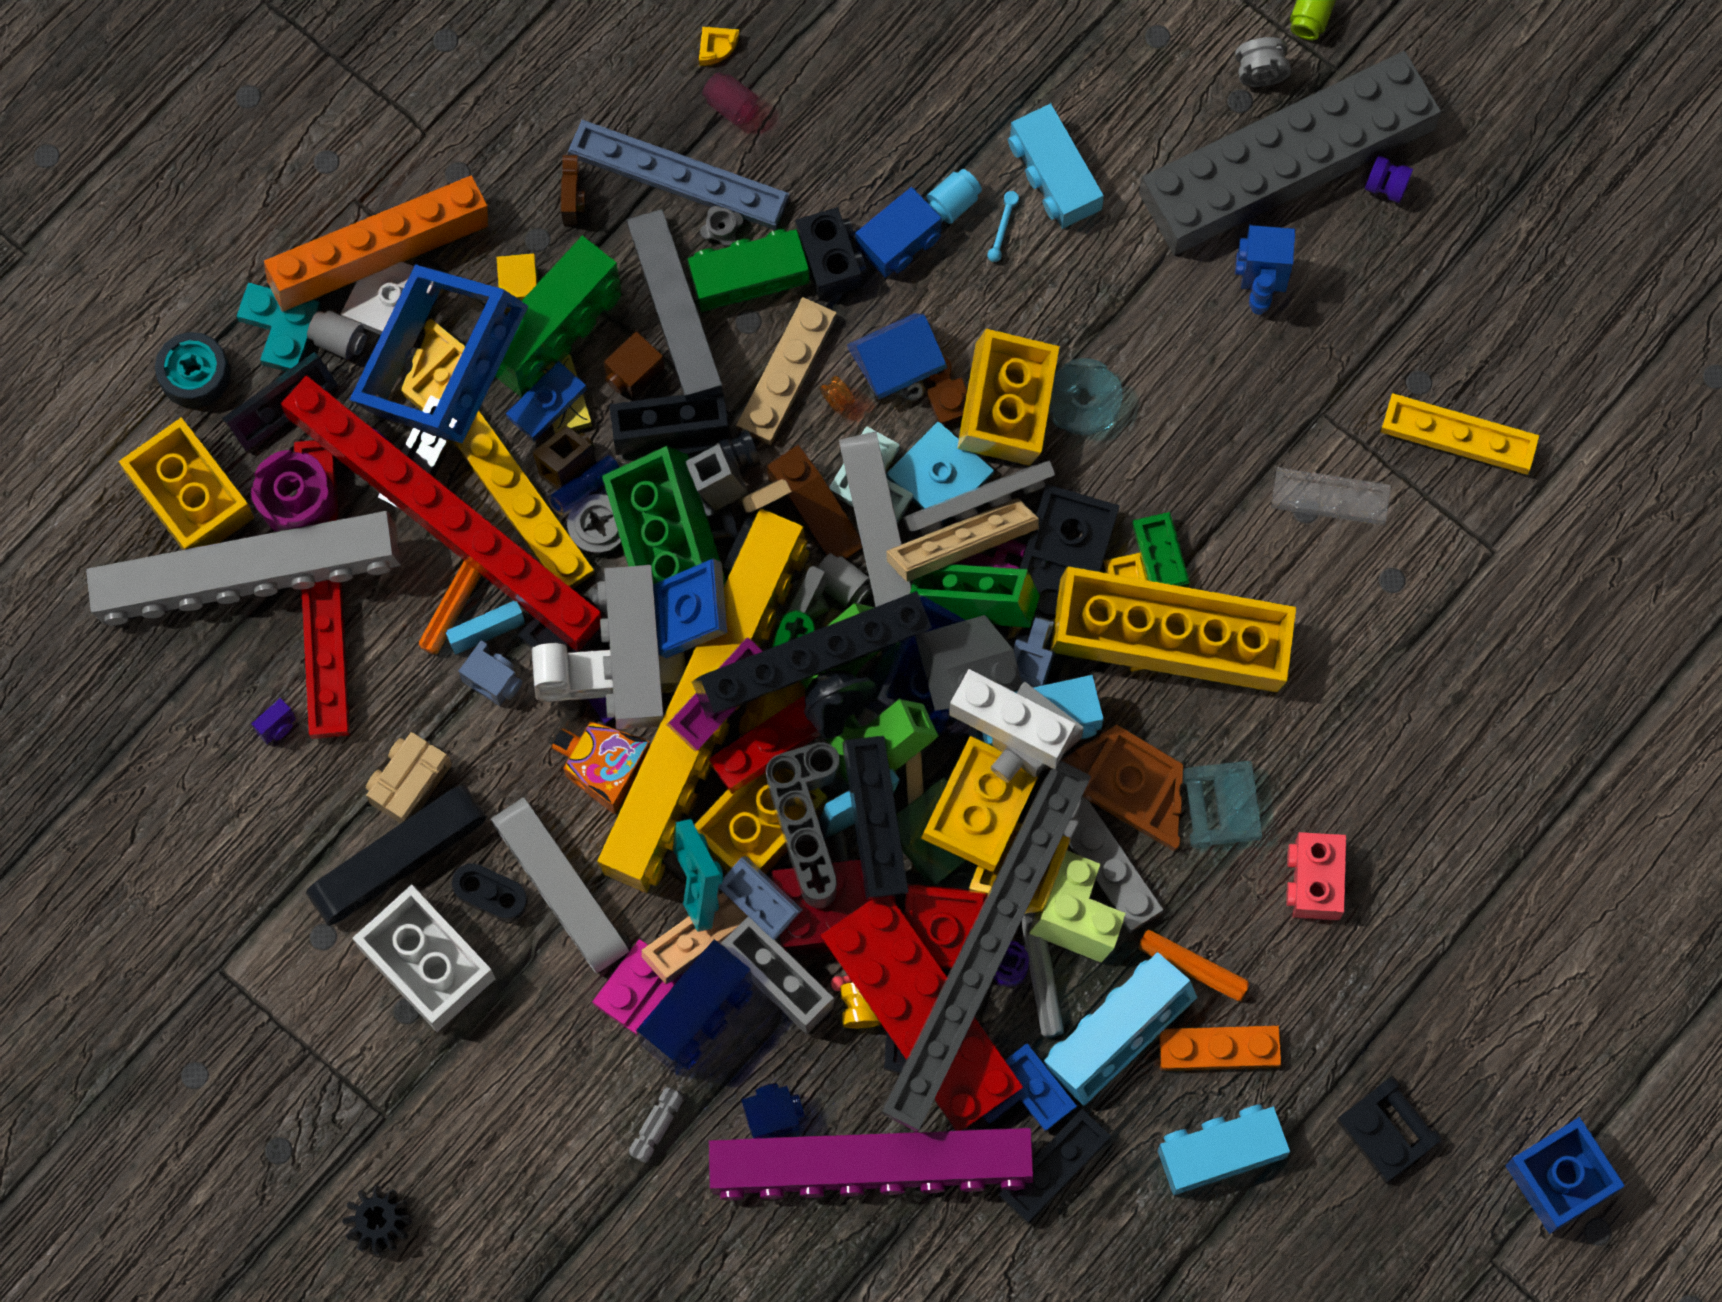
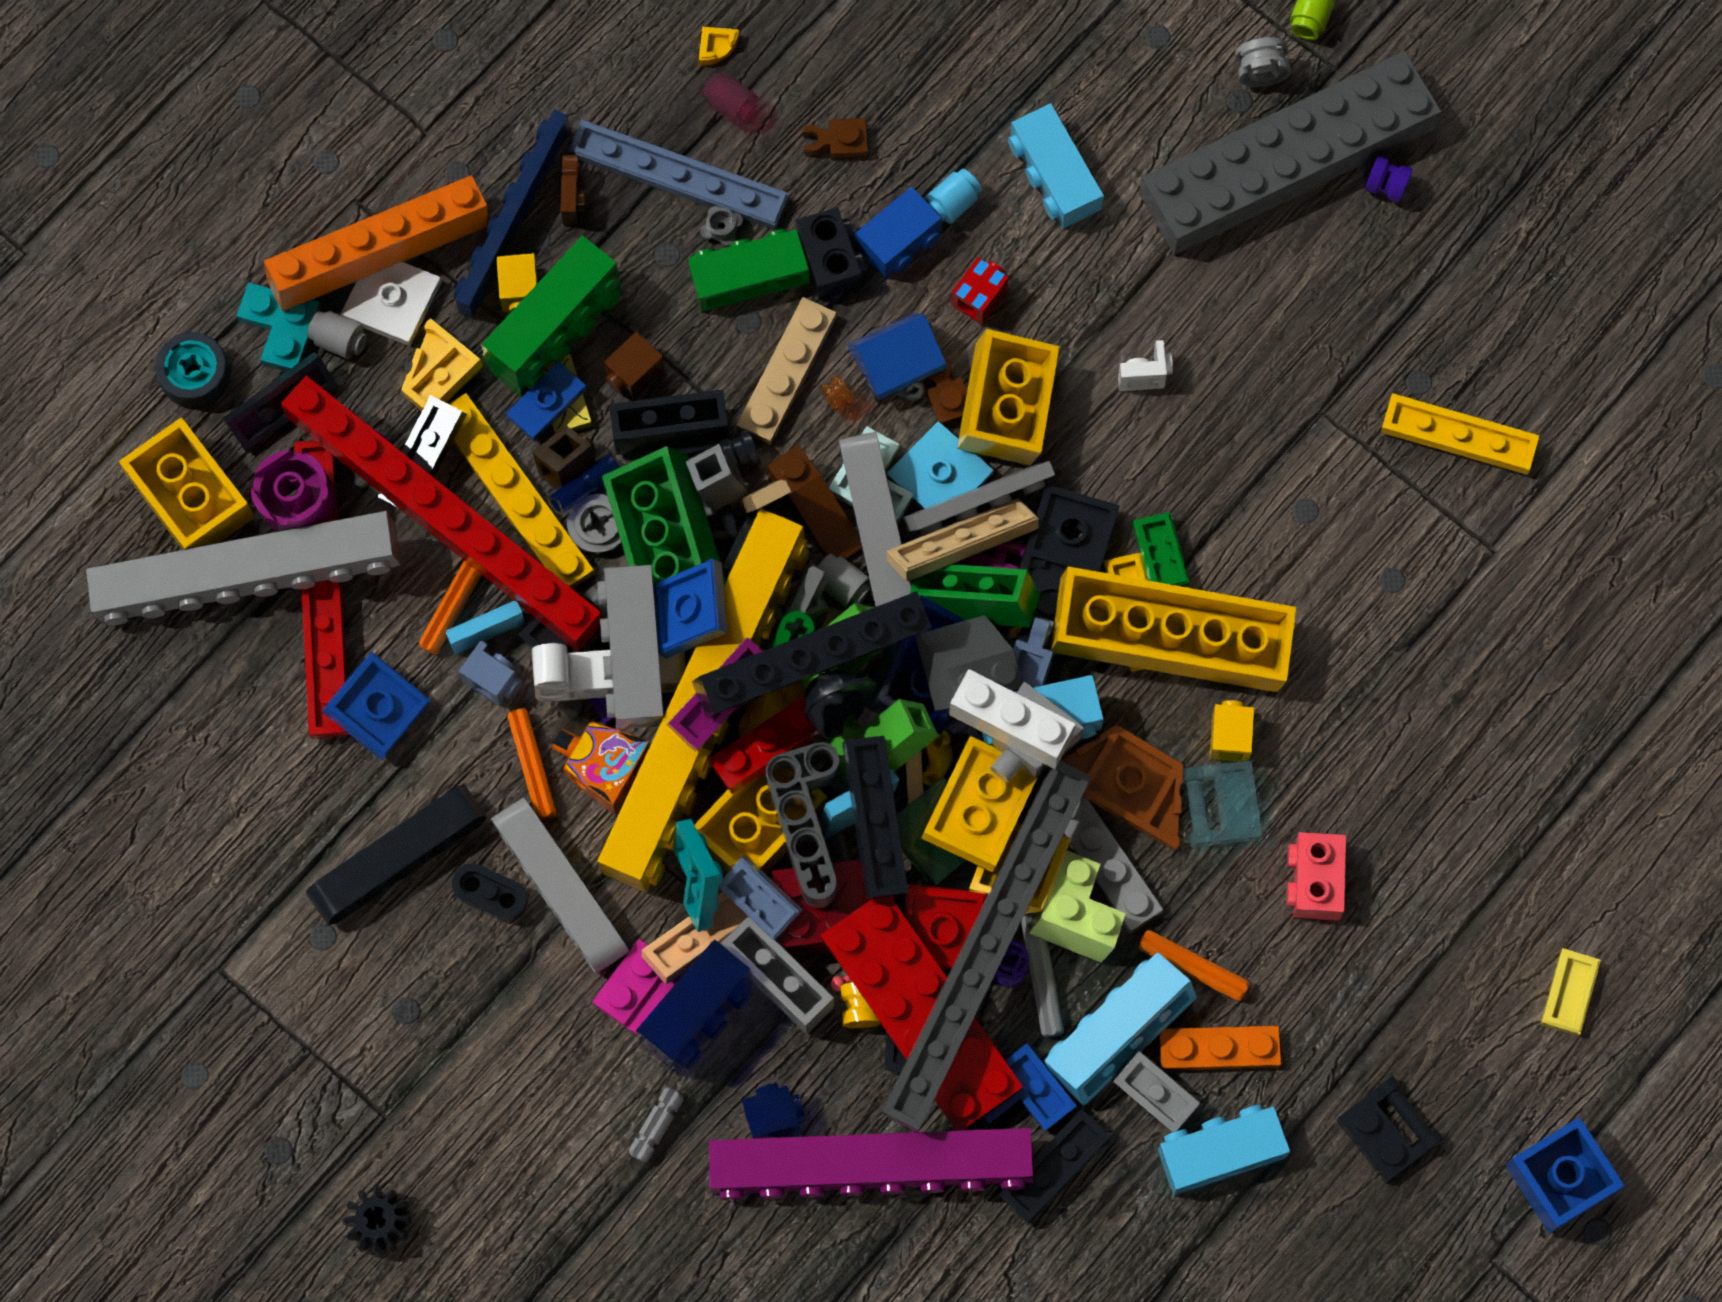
(274, 722): dark purple plate -> none
(376, 705): none -> blue plate
(408, 778): tan brick -> none
(424, 958): white brick -> none
(473, 371): blue window -> none
(517, 202): none -> dark blue plate
(531, 764): none -> orange axle
(674, 306): tile -> none
(844, 139): none -> reddish brown plate
(939, 759): none -> yellow arm
(980, 290): none -> red brick
(1010, 200): medium azure hinge -> none
(1097, 414): clear light blue plate -> none
(1145, 374): none -> white bracket
(1156, 1091): none -> light grey plate
(1231, 731): none -> yellow brick
(1265, 263): blue brick -> none
(1330, 496): clear plate -> none
(1570, 992): none -> light yellow tile

